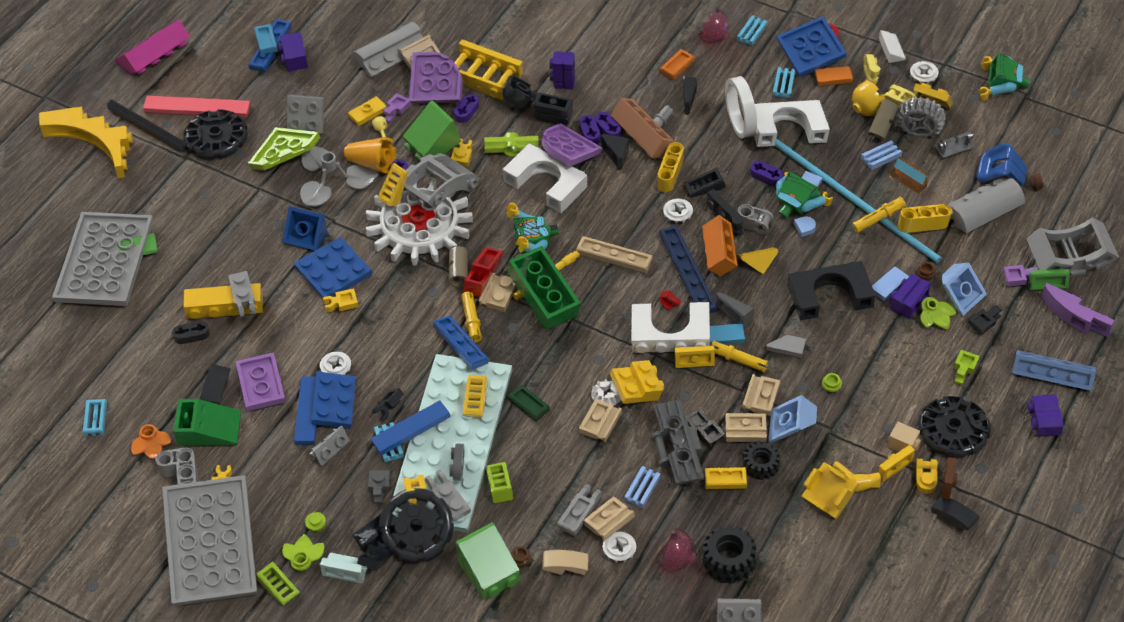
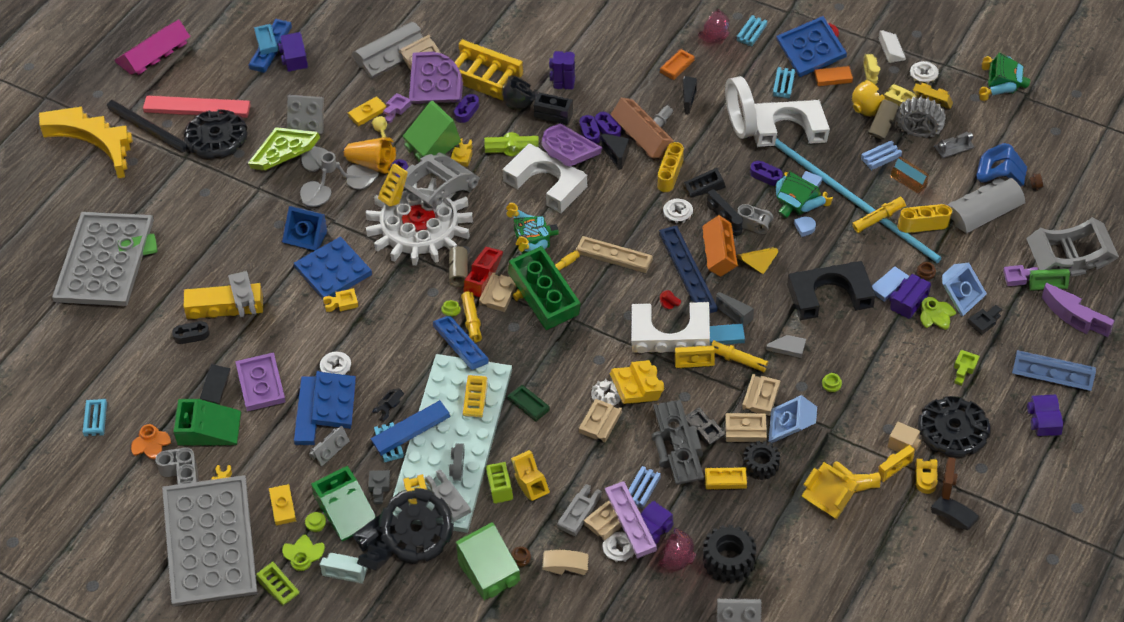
(282, 504): none -> yellow plate
(343, 502): none -> slope
(451, 308): none -> lime plate
(528, 477): none -> yellow brick
(630, 519): none -> lavender plate
(657, 520): none -> dark purple brick

